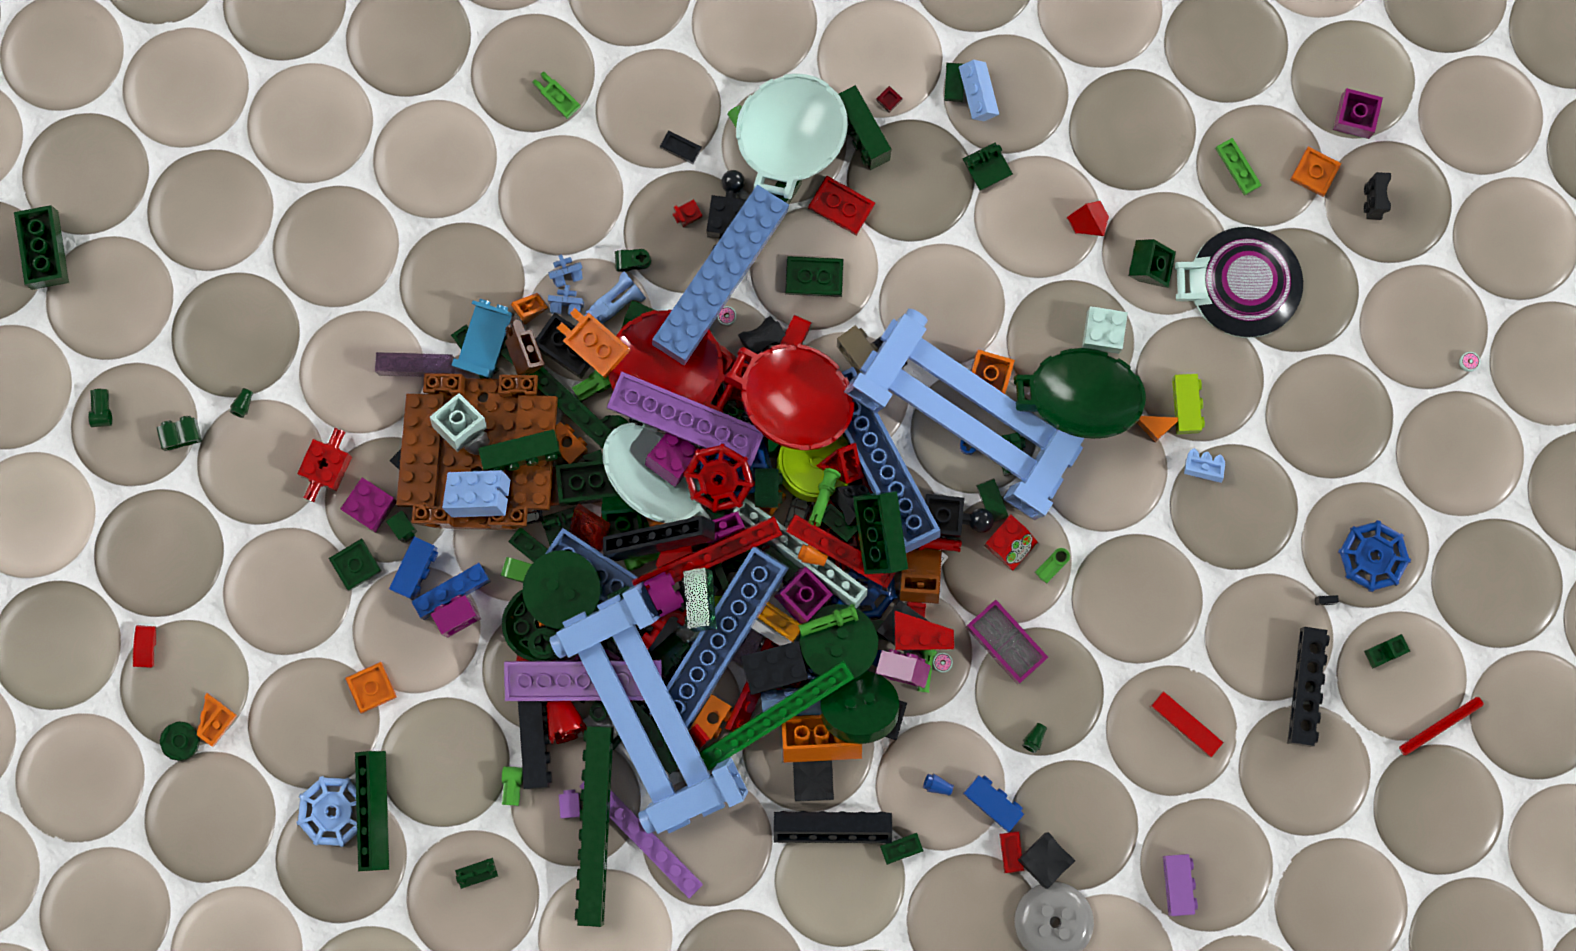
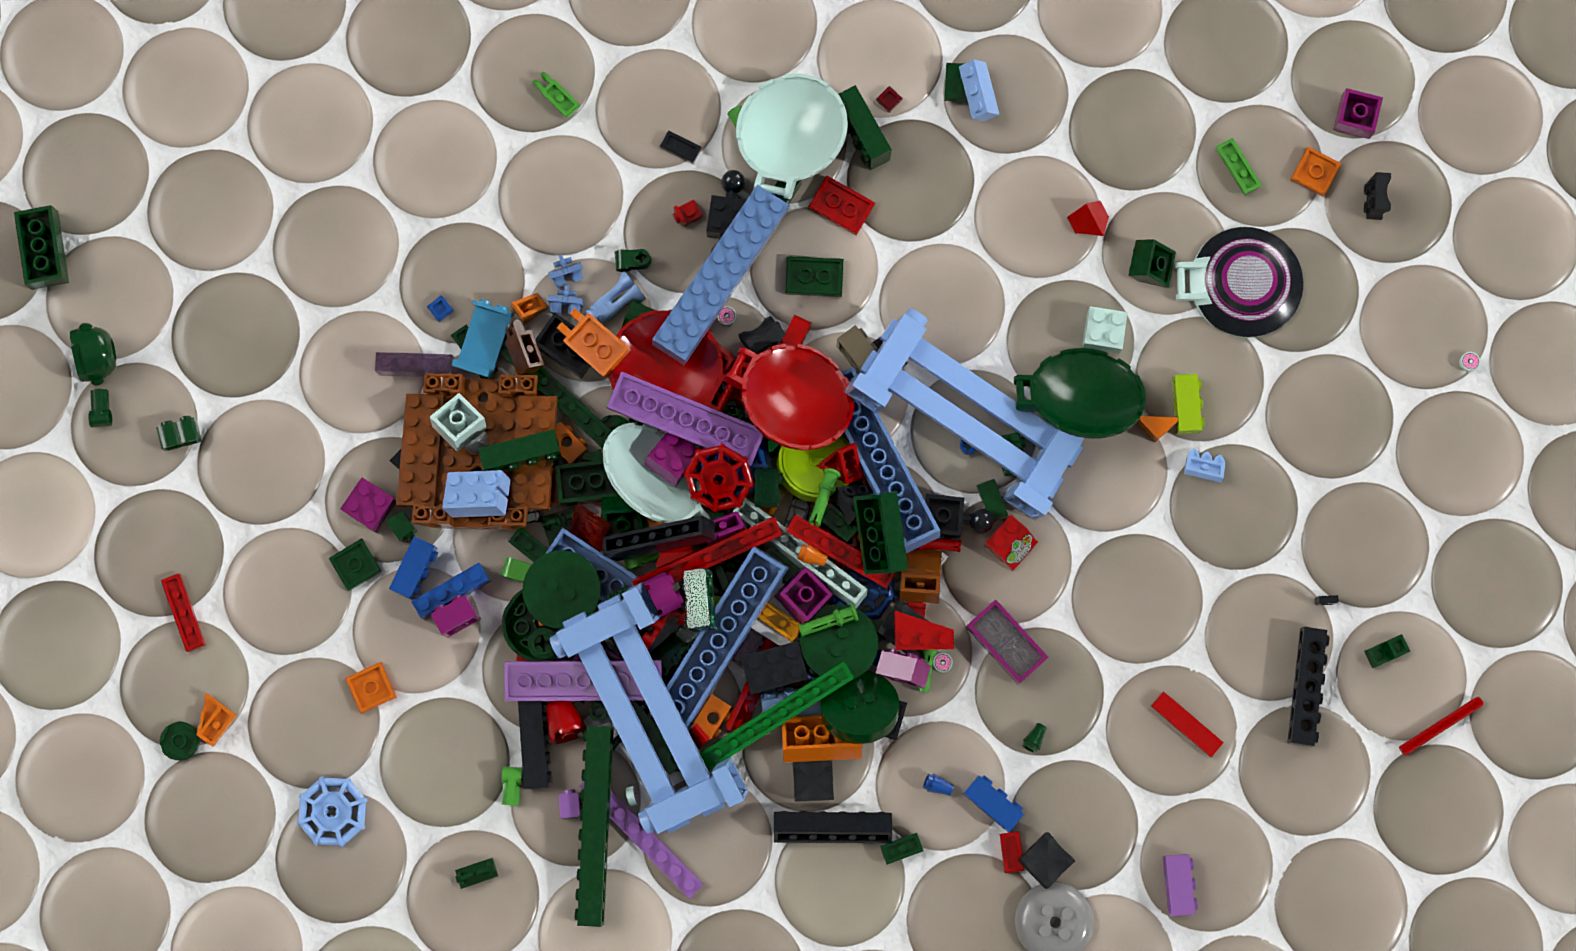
(92, 353): none -> dark green piece
(144, 646): red slope -> none
(183, 612): none -> red tile
(241, 404): dark green cone -> none
(324, 476): red brick -> none
(372, 810): dark green brick -> none
(440, 308): none -> blue tile
(591, 386): bright green piece -> none
(632, 796): none -> light aqua tile
(987, 166): dark green hinge -> none
(993, 369): orange brick -> none
(1052, 566): bright green piece -> none
(1376, 566): blue plate -> none

